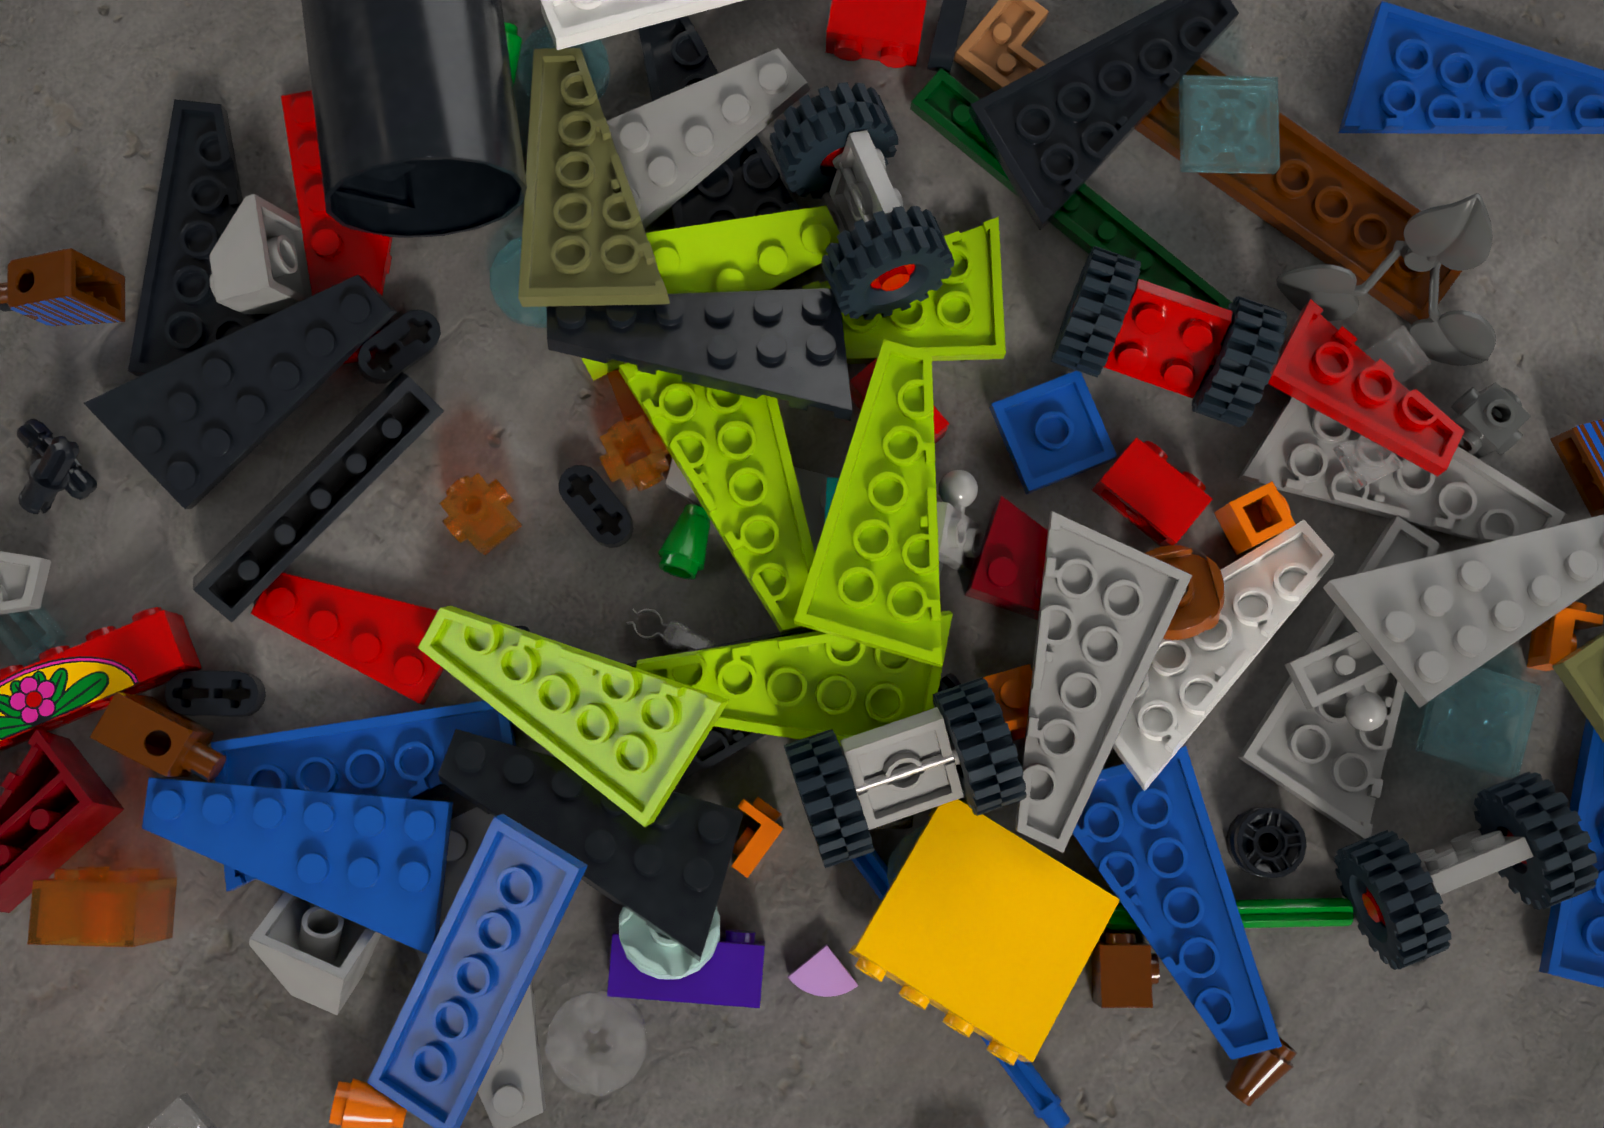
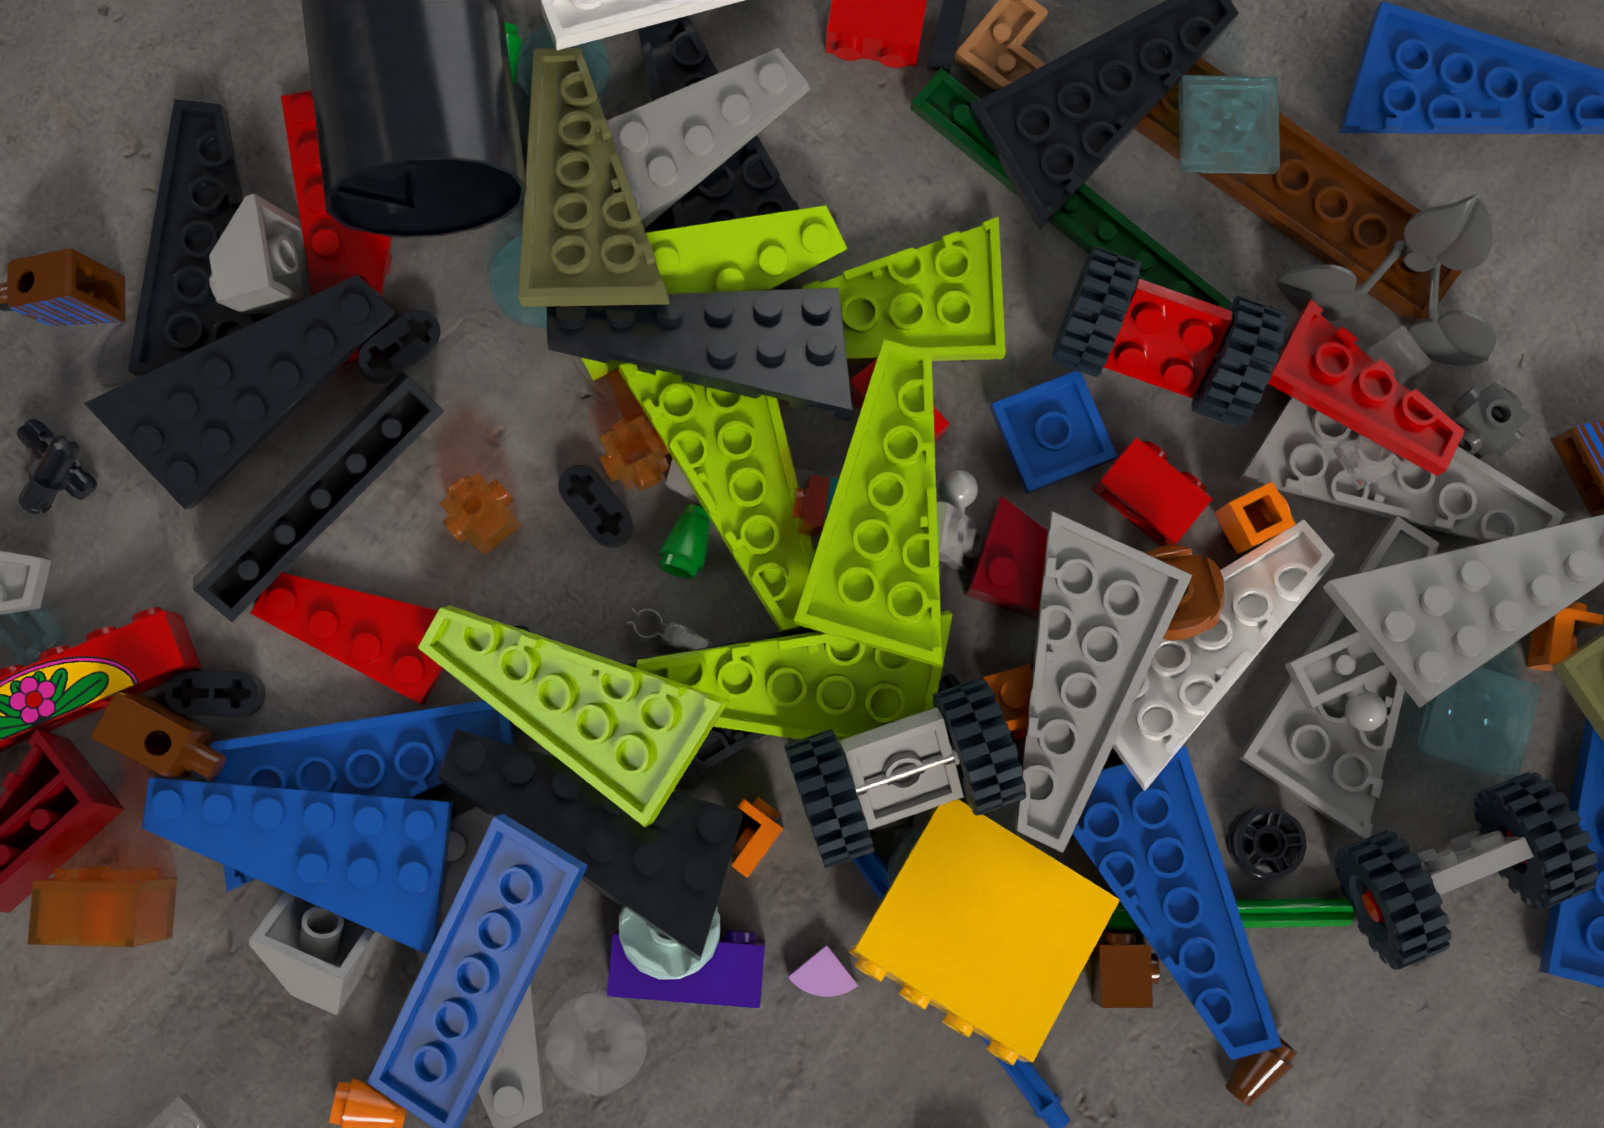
(810, 505): none -> clear red plate
(841, 148): black plate -> none

